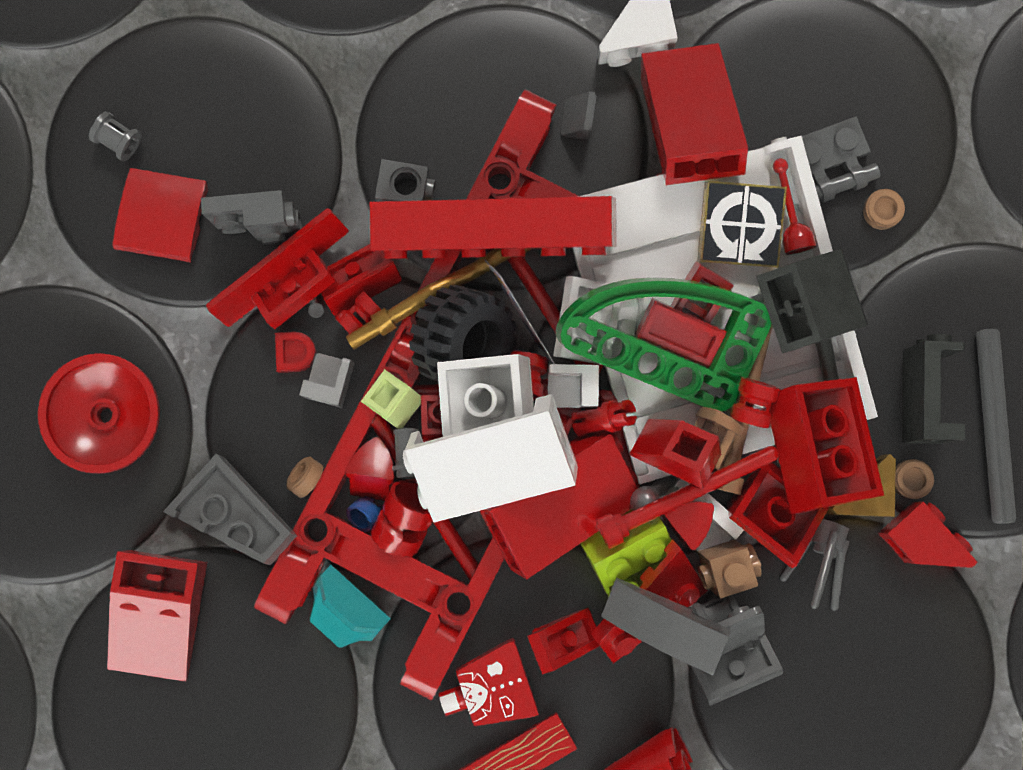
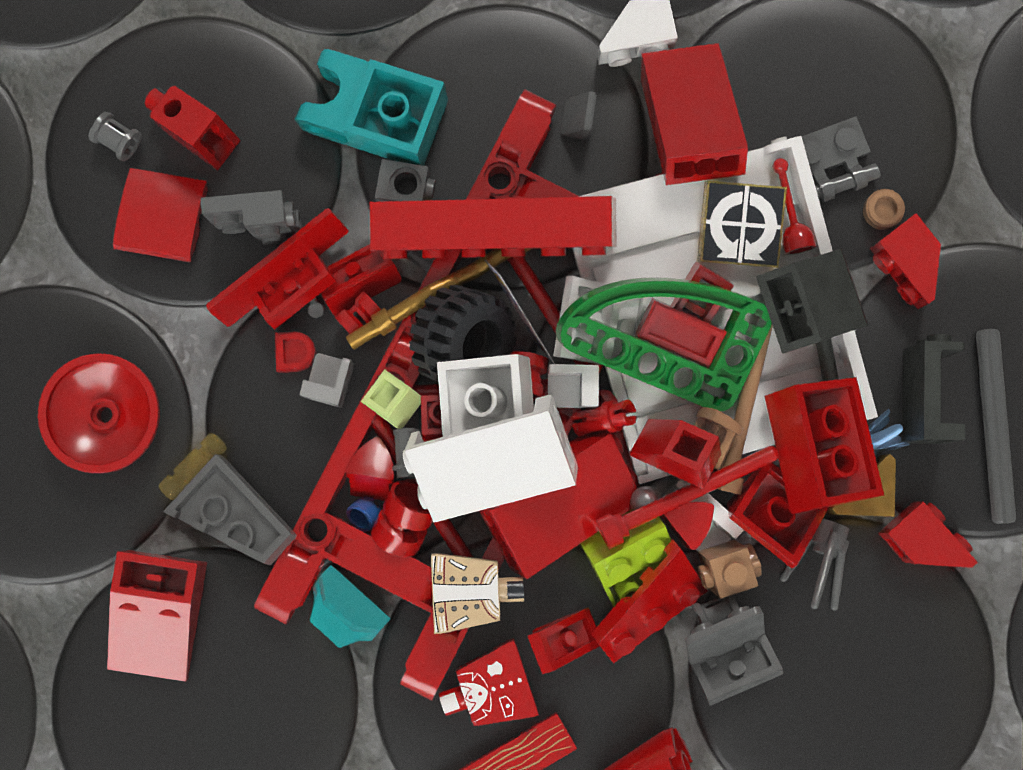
(191, 465): none -> clear yellow axle
(192, 125): none -> red torso
(304, 477): medium nougat tile -> none
(368, 108): none -> teal brick
(469, 591): none -> torso
(666, 625): dark grey slope -> none
(756, 393): red wheel -> none
(887, 438): none -> flat silver piece
(911, 259): none -> red slope
(913, 479): medium nougat tile -> none

